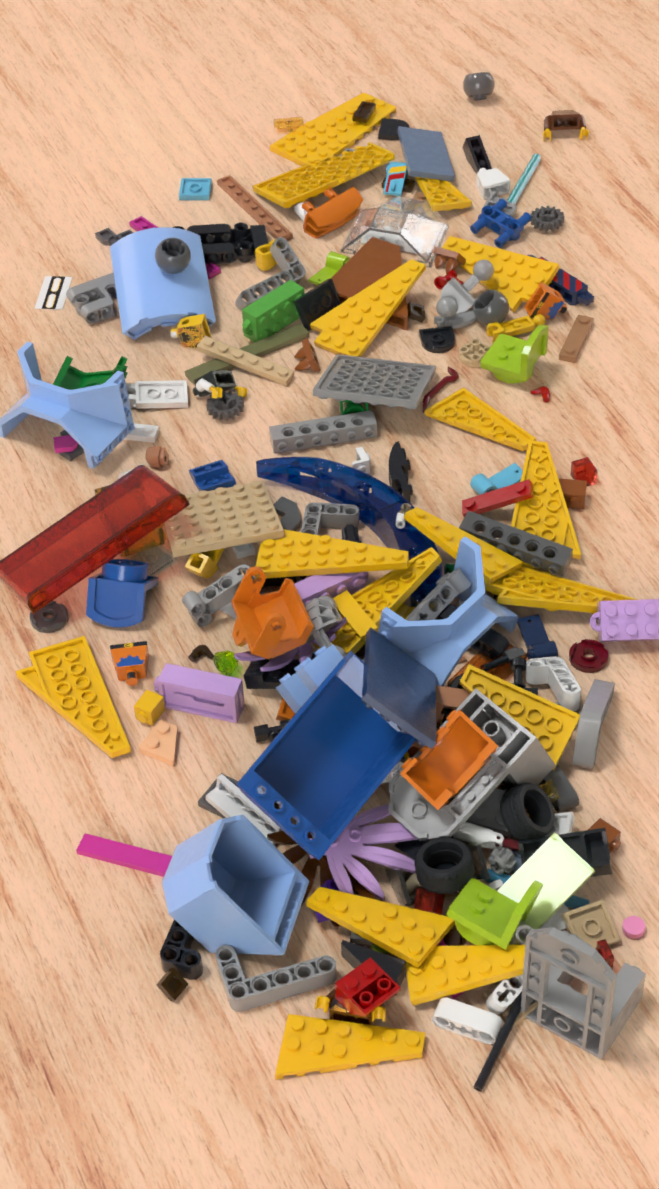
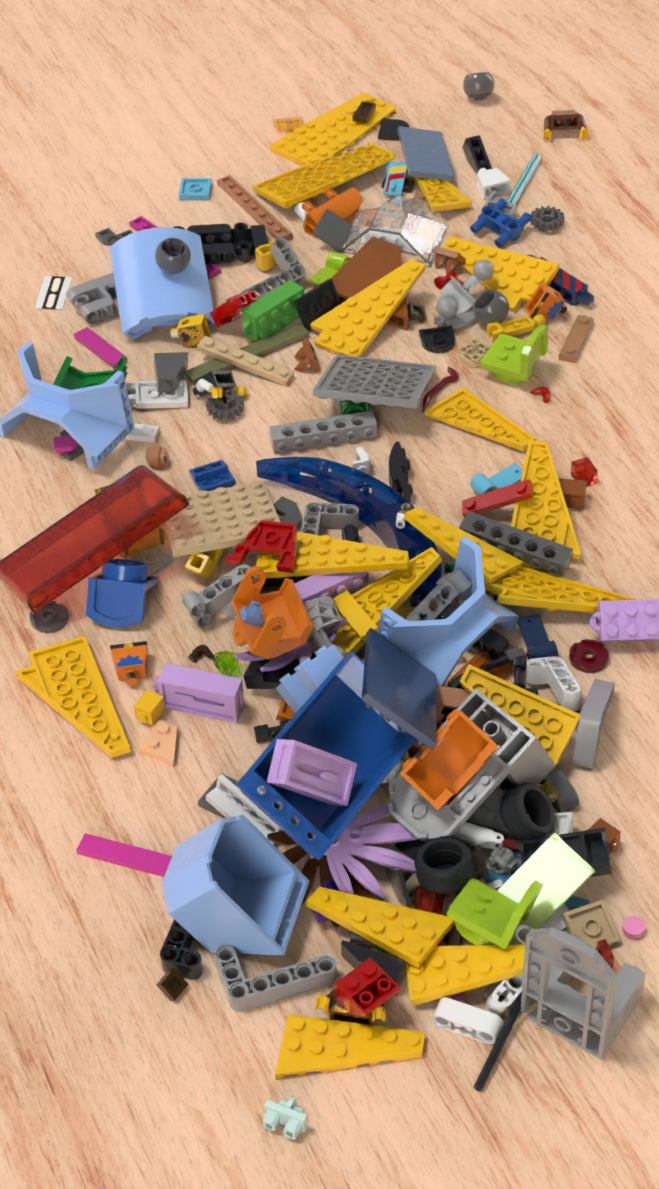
(99, 346): none -> dark pink tile
(169, 370): none -> dark grey slope
(231, 309): none -> red hips
(253, 614): none -> medium blue tile
(270, 539): none -> red wing
(286, 1114): none -> light aqua hips
(311, 772): none -> lavender piece
(332, 230): none -> dark grey tile

